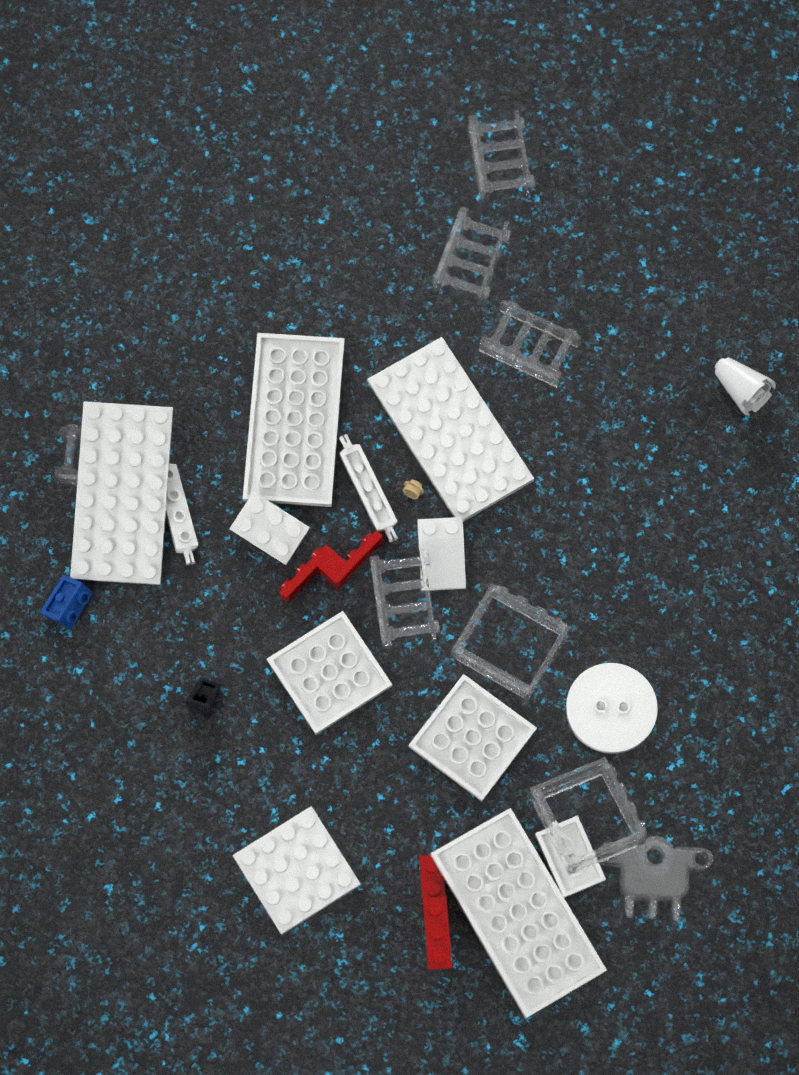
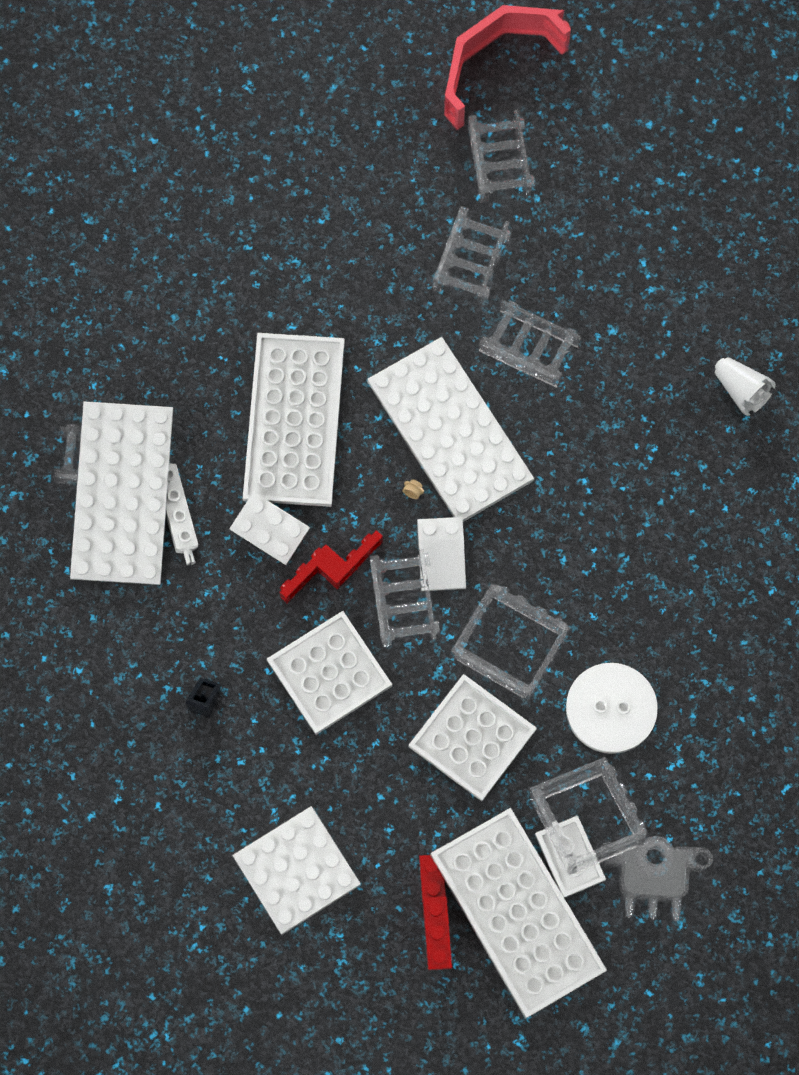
(66, 601): blue bracket -> none
(368, 488): white plate -> none
(501, 21): none -> coral panel

